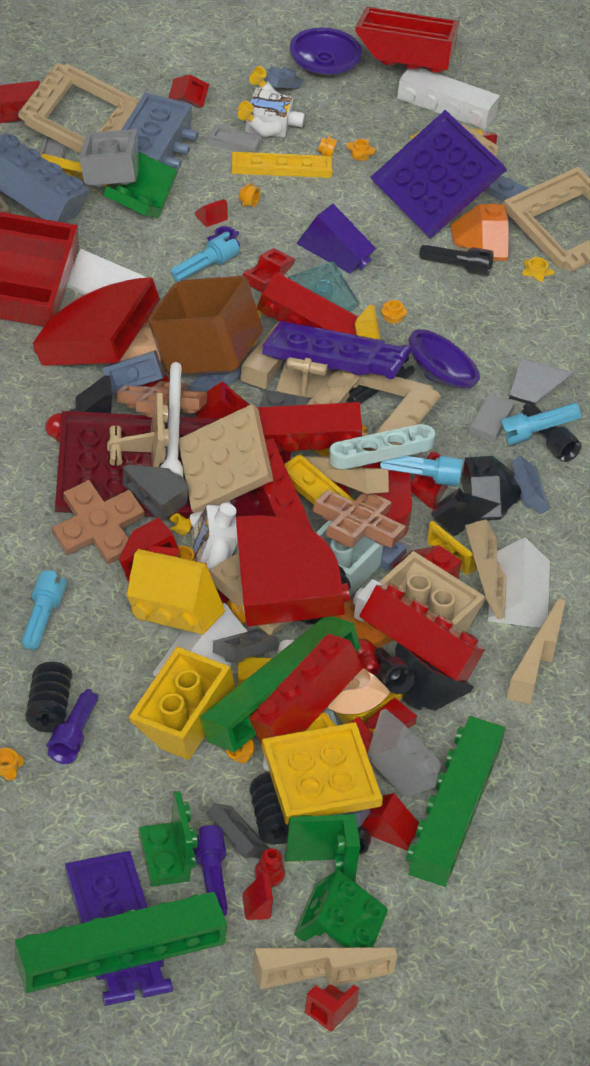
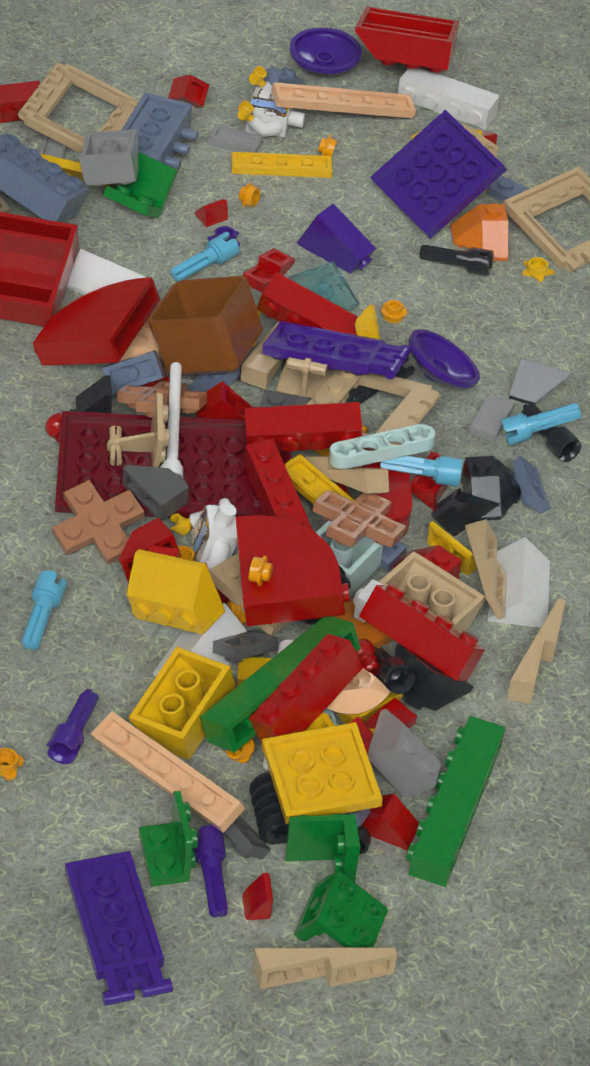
(48, 696): black piece -> none
(120, 941): green brick -> none
(168, 771): none -> light nougat plate
(225, 459): tan plate -> none
(260, 570): none -> light orange plate
(272, 864): red piece -> none
(330, 1005): red panel -> none
(343, 100): none -> light nougat plate
(360, 149): light orange plate -> none

